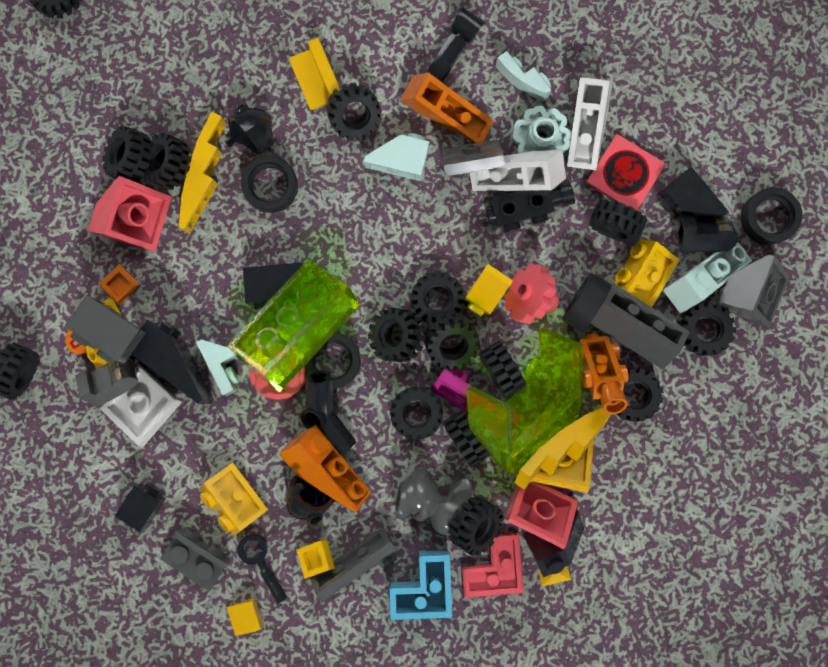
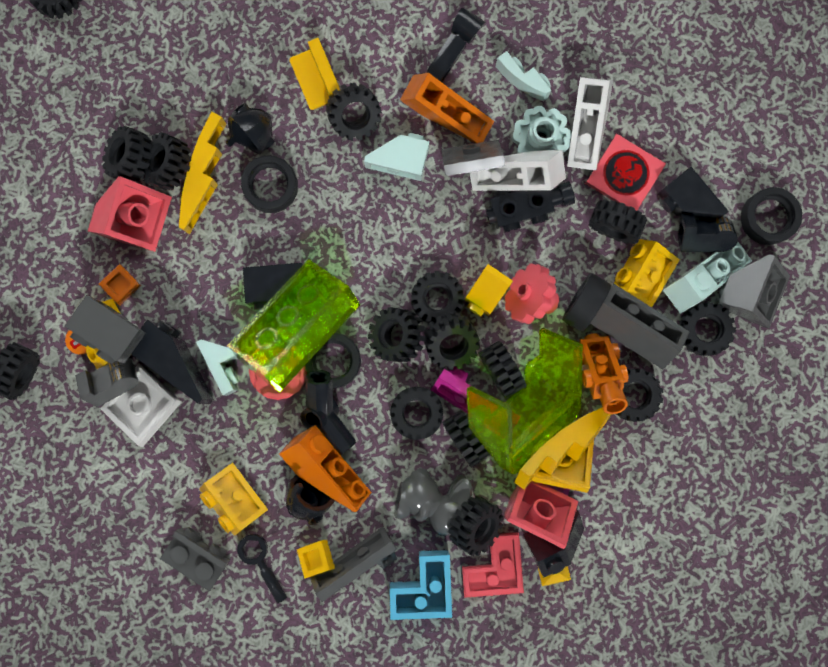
(141, 506): black brick -> none
(245, 617): yellow slope -> none

